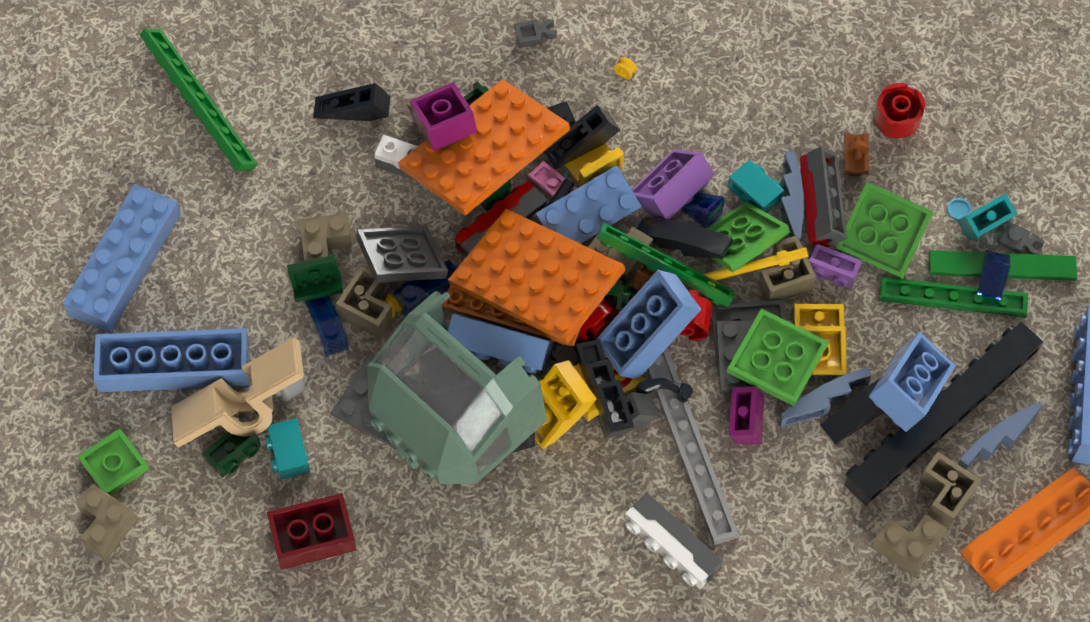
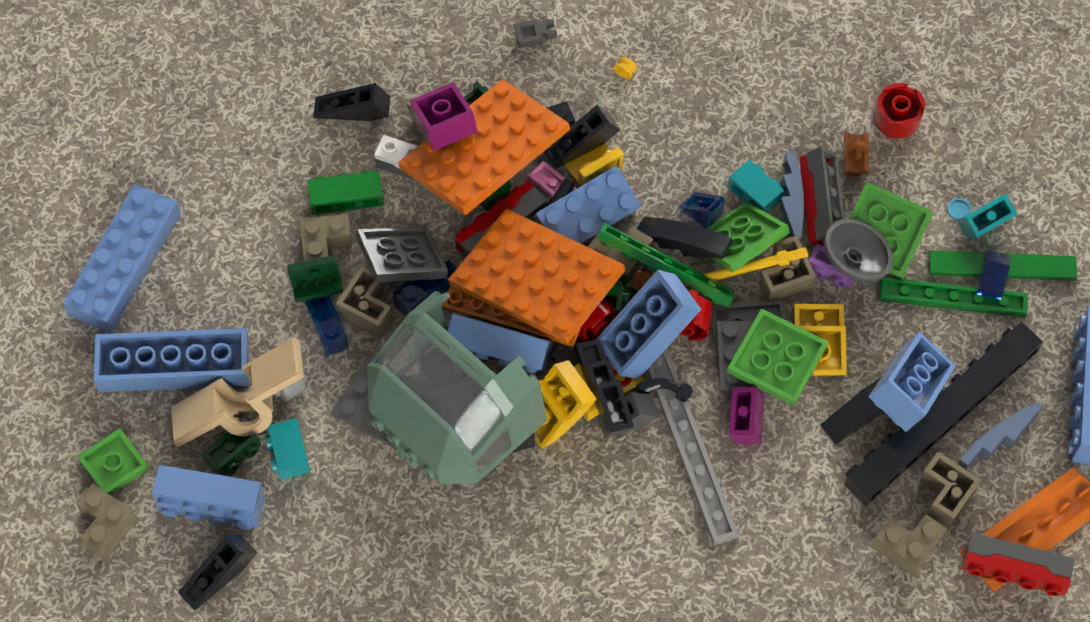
(198, 99): green plate -> none
(208, 497): none -> medium blue brick
(217, 570): none -> black slope
(311, 531): dark red brick -> none
(345, 192): none -> green brick
(393, 303): yellow bush -> none
(673, 183): medium lavender slope -> none
(673, 541): piece -> none
(818, 401): sand blue slope -> none
(858, 250): none -> dark grey dish
(1016, 238): dark grey plate -> none
(1018, 564): none -> piece

